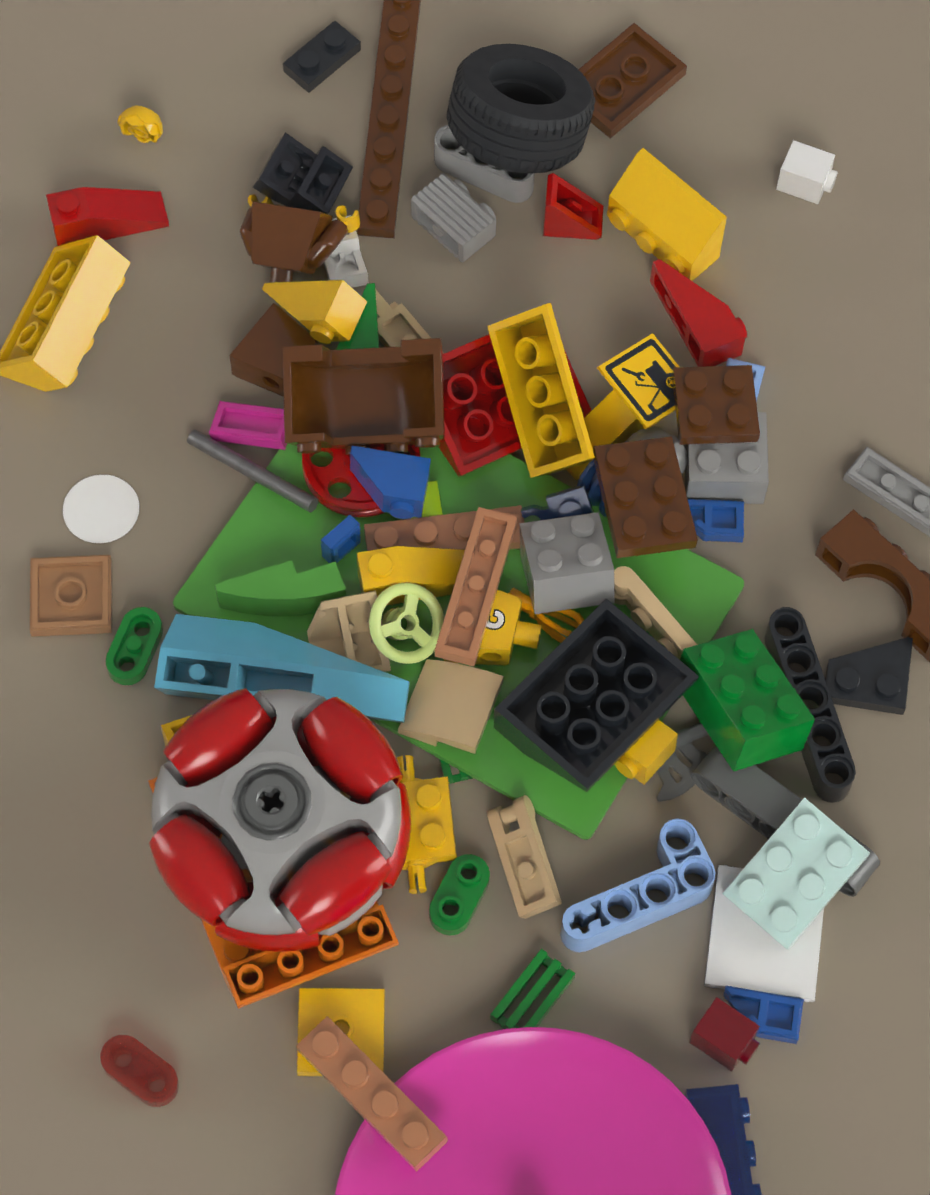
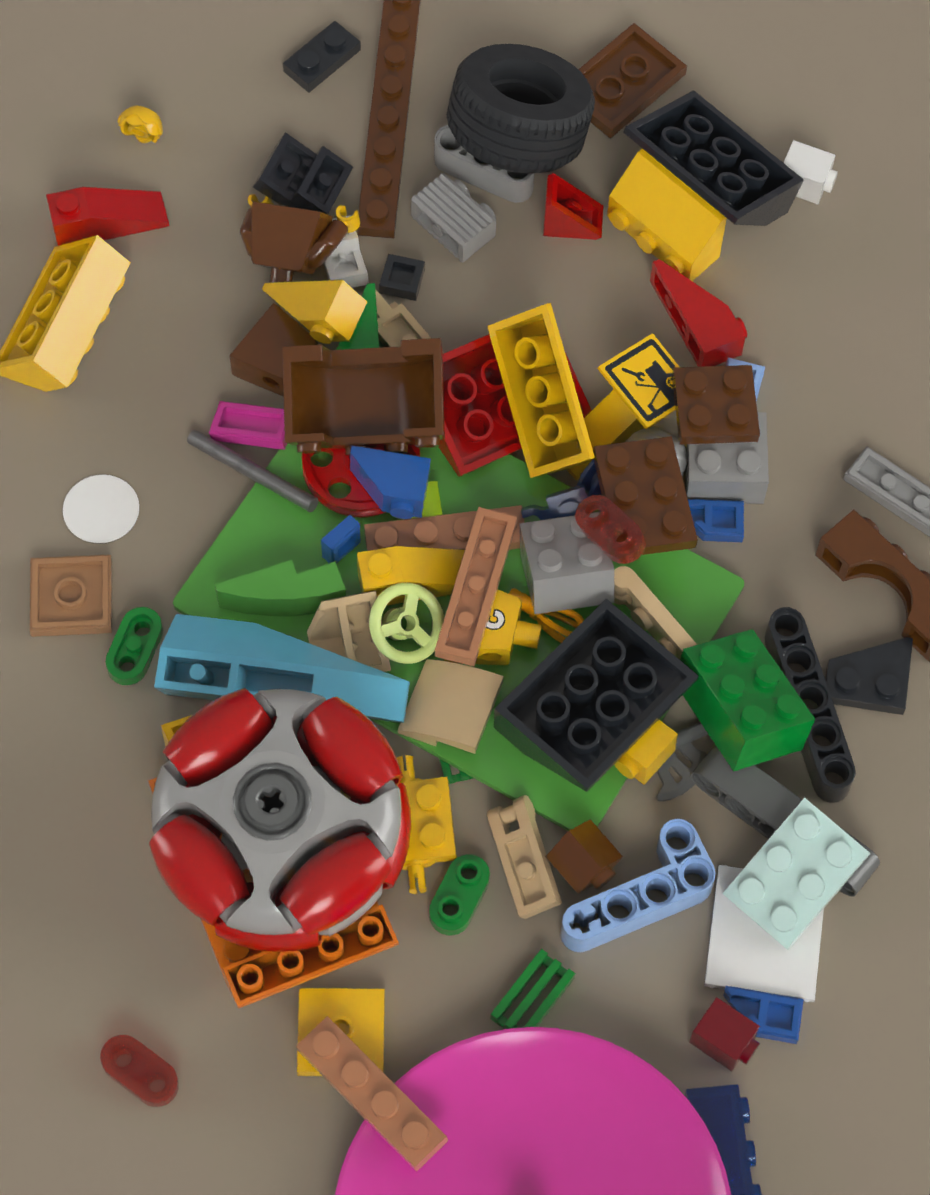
(402, 277): none -> black plate
(585, 857): none -> reddish brown brick
(608, 526): none -> clear red plate
(717, 160): none -> black slope

